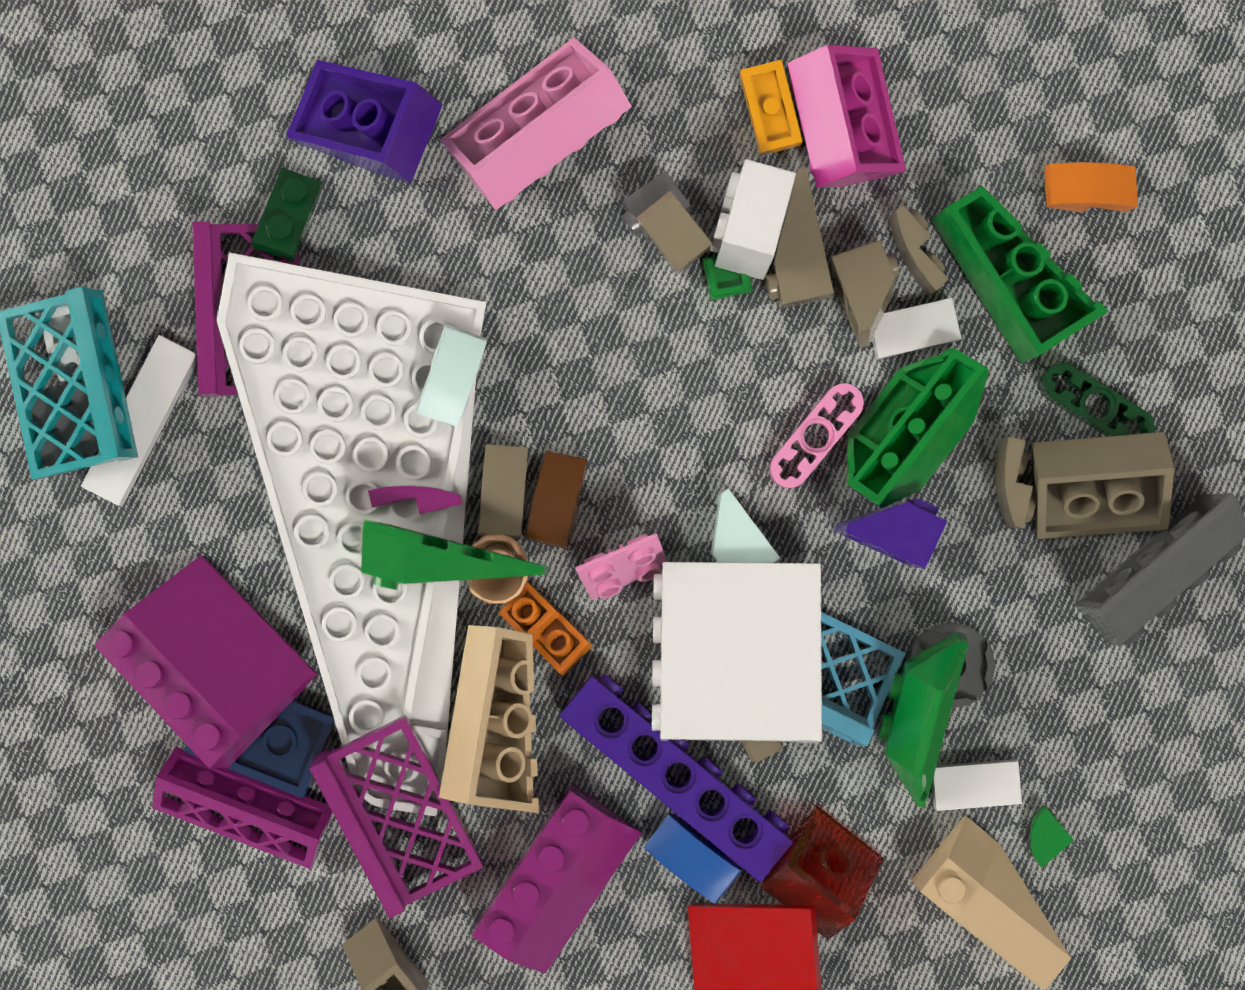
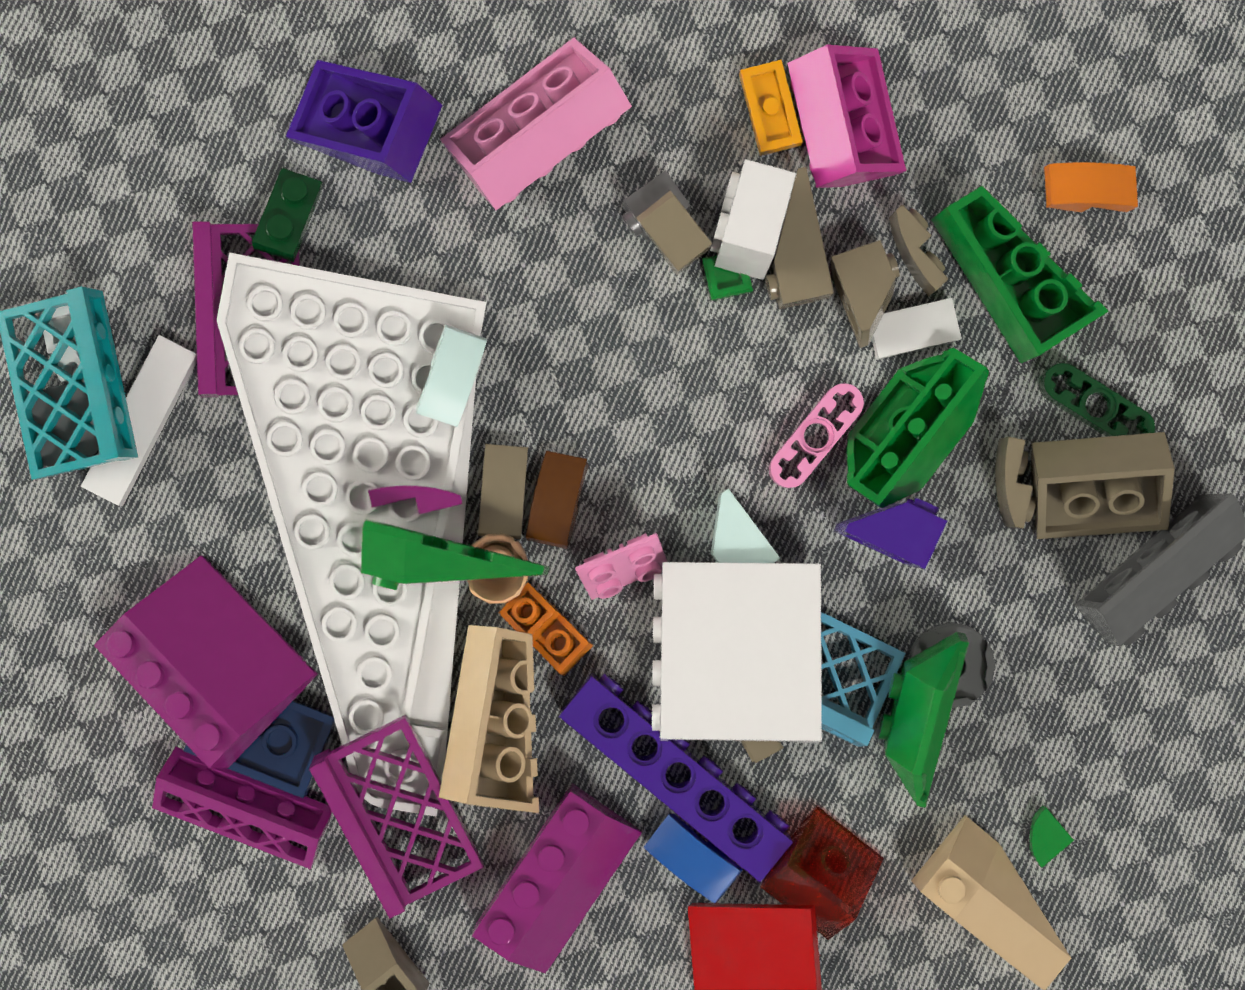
(976, 785): white tile -> none

